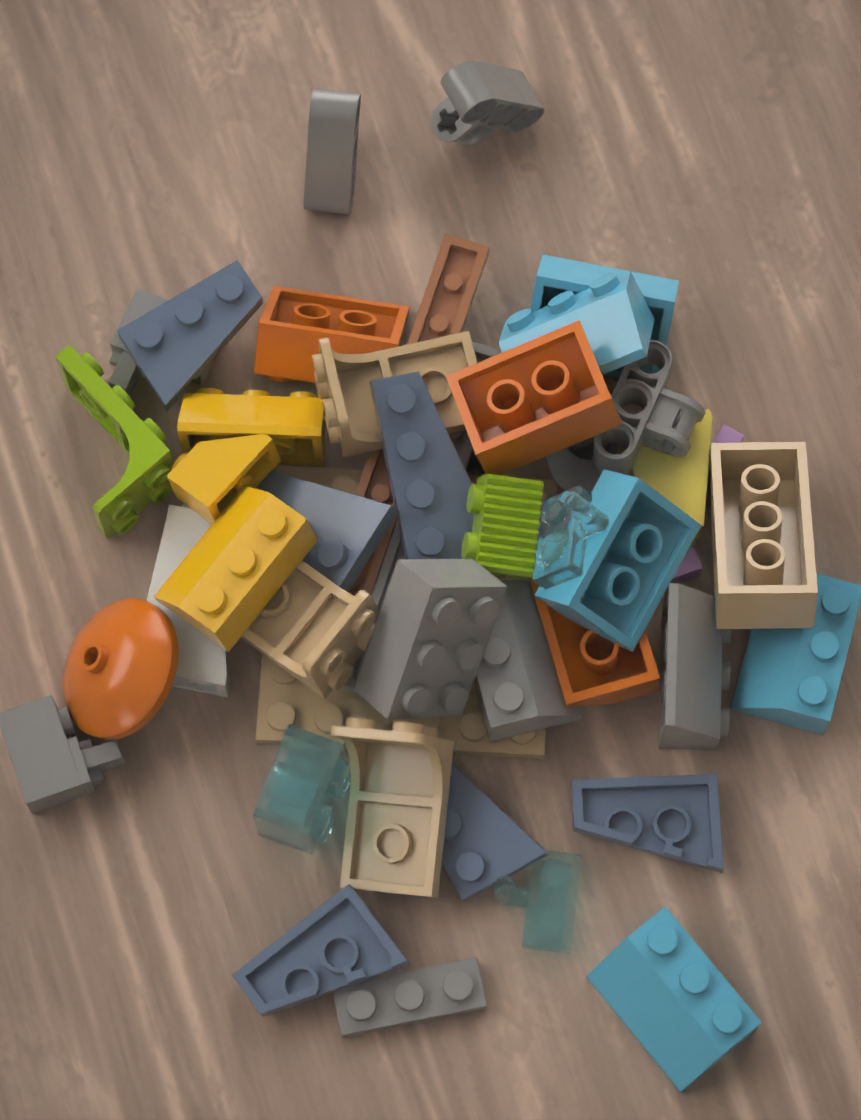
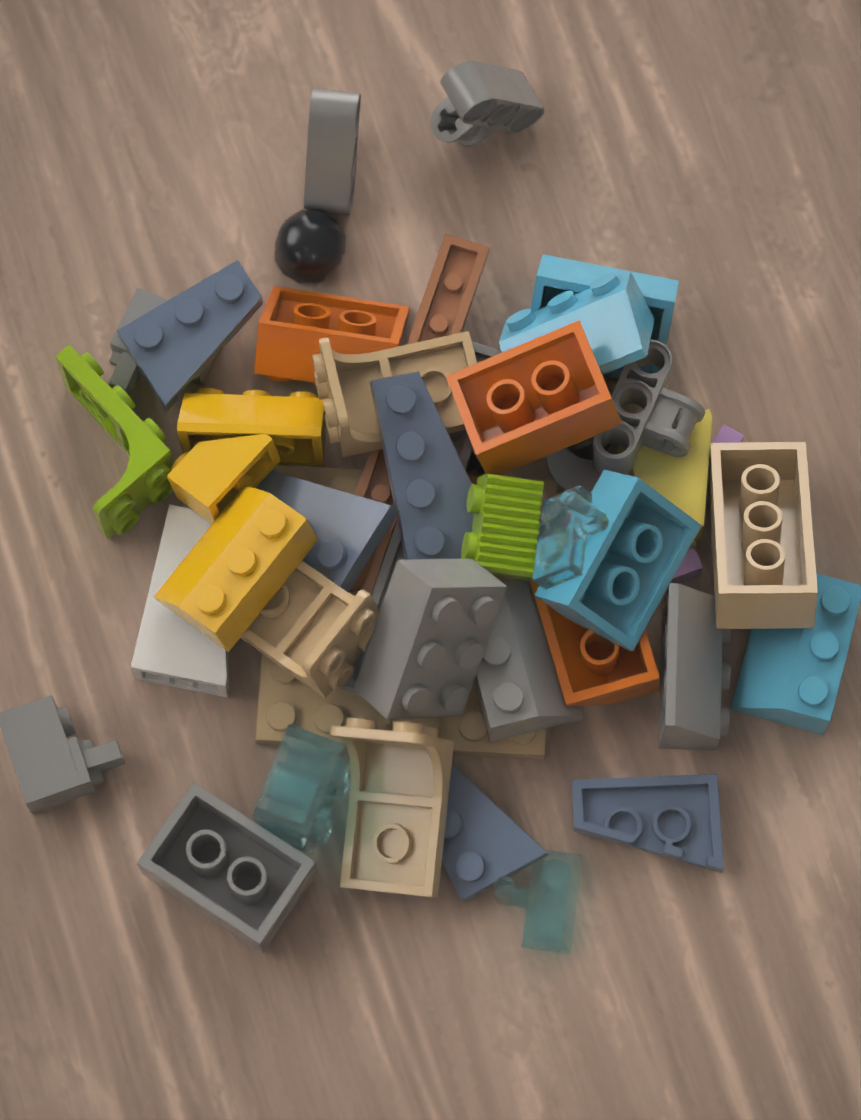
(120, 668): orange dish -> none
(227, 867): none -> light grey brick
(309, 246): none -> black hair
(320, 955): sand blue wing -> none
(410, 997): light grey plate -> none
(673, 999): medium azure slope -> none

